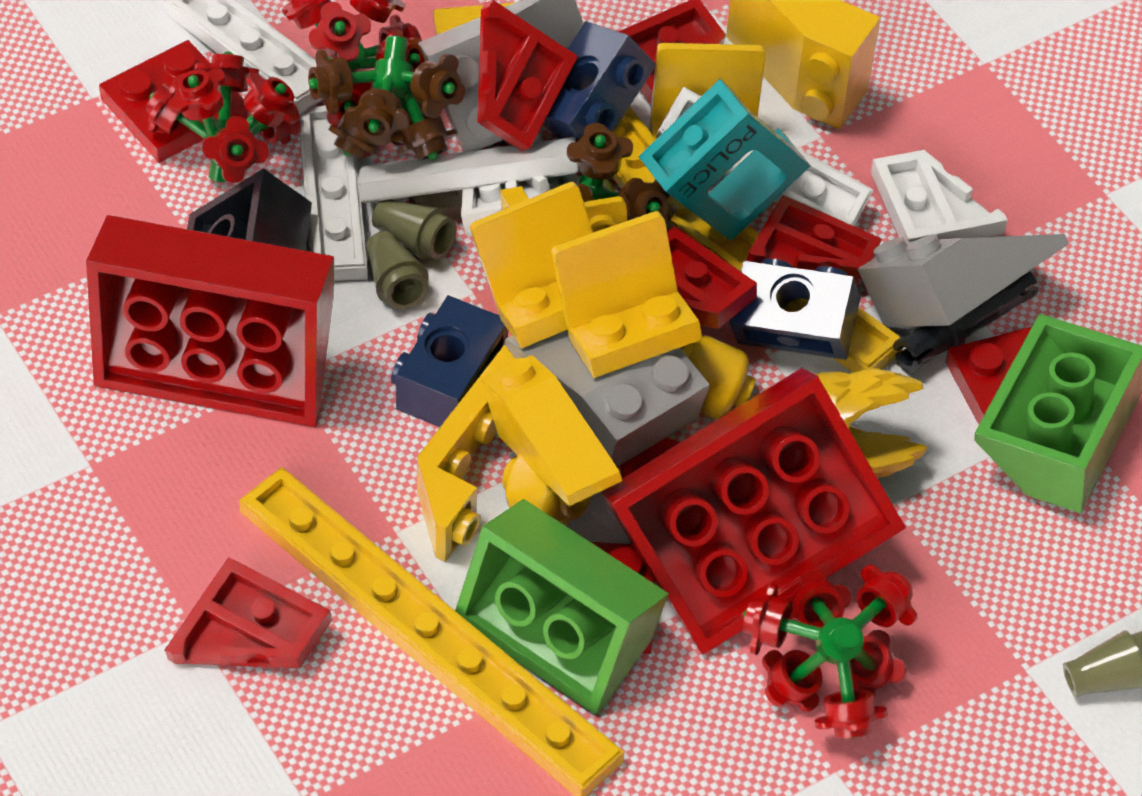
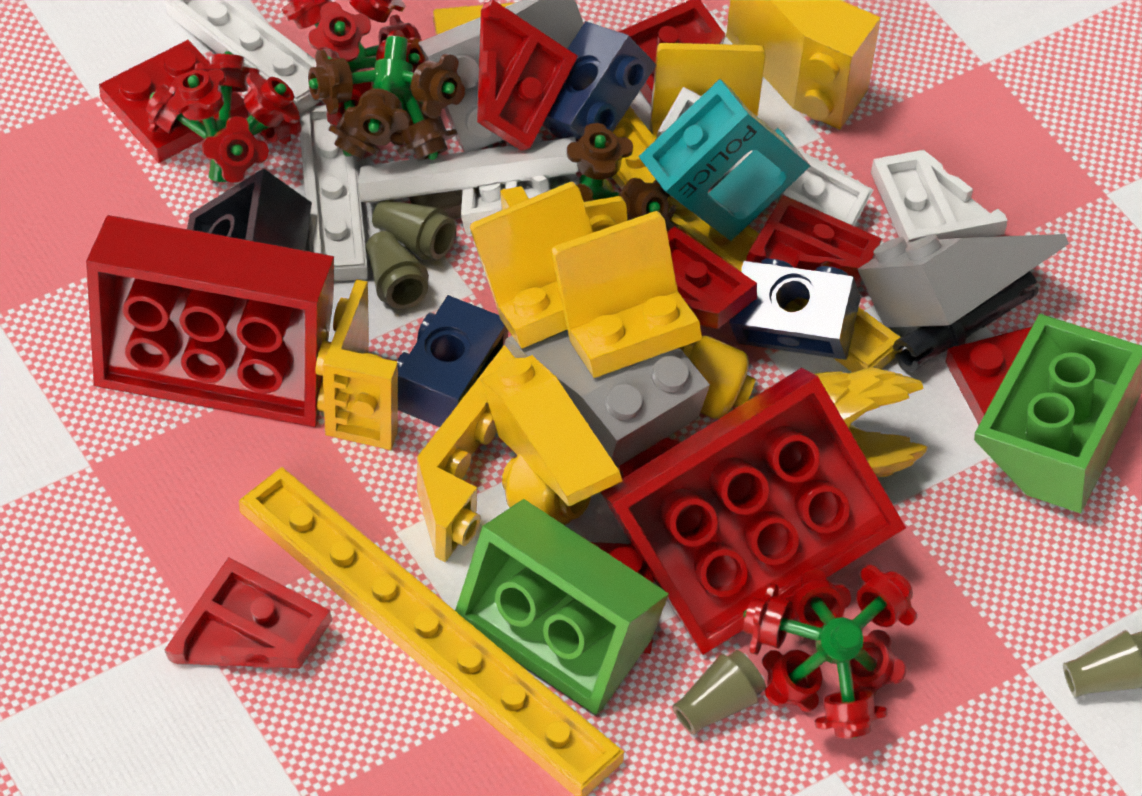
(357, 386): none -> yellow bracket
(720, 692): none -> olive cone

